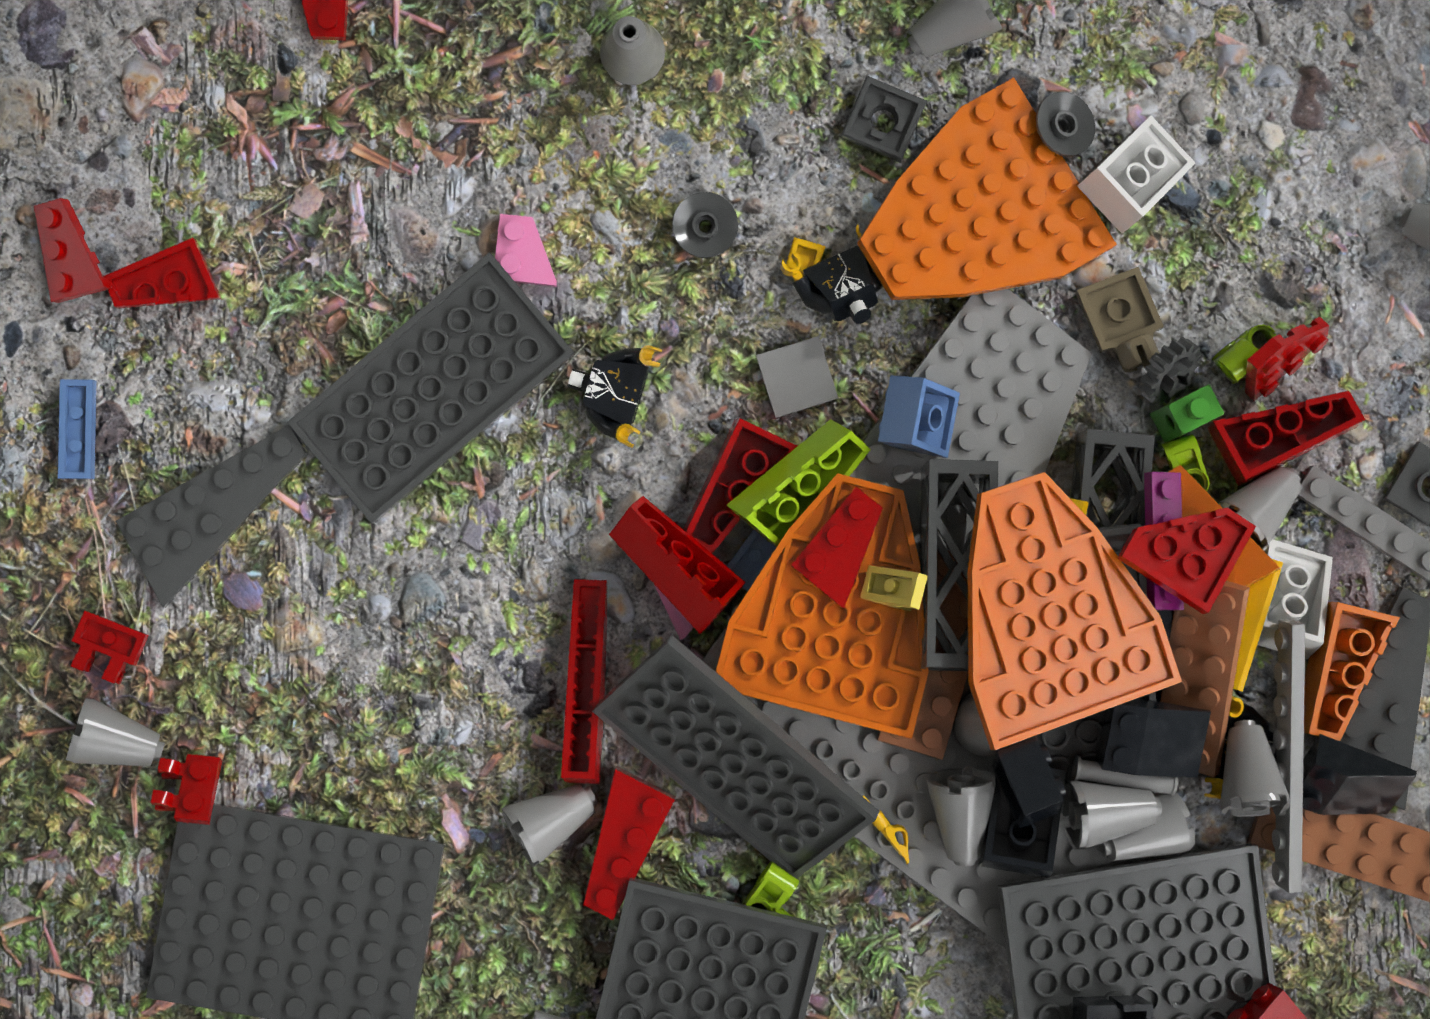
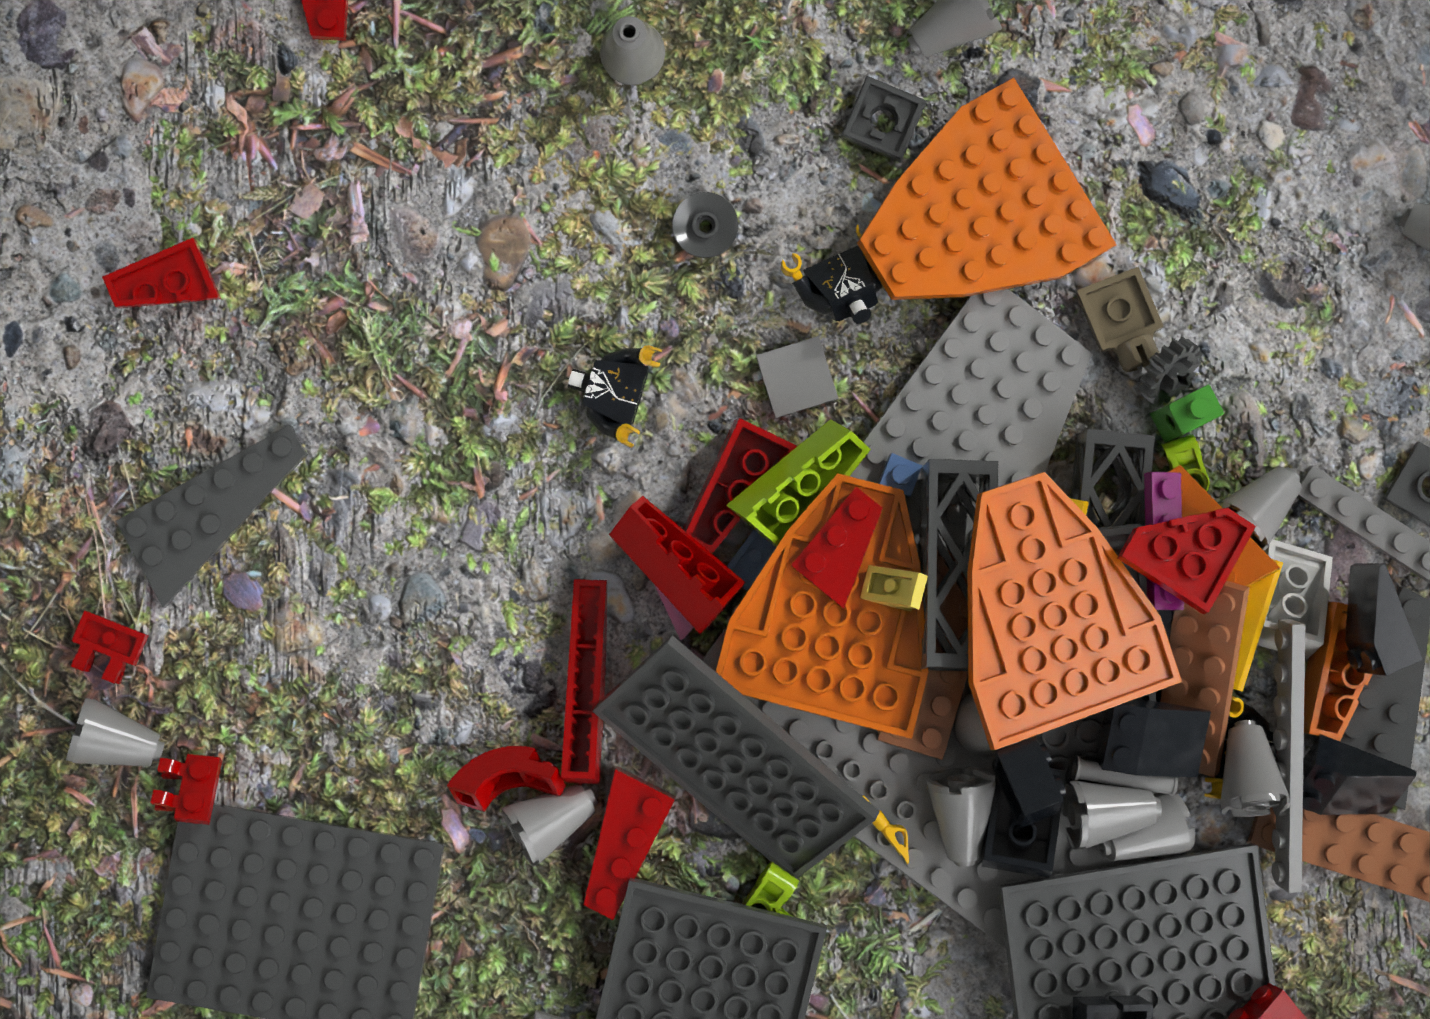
(66, 256): red wing -> none
(77, 429): medium blue plate -> none
(431, 388): dark grey plate -> none
(502, 770): none -> red arch
(522, 251): bright pink wing -> none
(808, 251): yellow tile -> none
(900, 474): none -> medium blue plate
(918, 416): medium blue slope -> none
(1074, 118): dark grey dish -> none
(1136, 174): white slope -> none
(1234, 356): lime piece -> none
(1275, 436): red wedge -> none
(1283, 357): red plate -> none
(1376, 624): none -> black slope

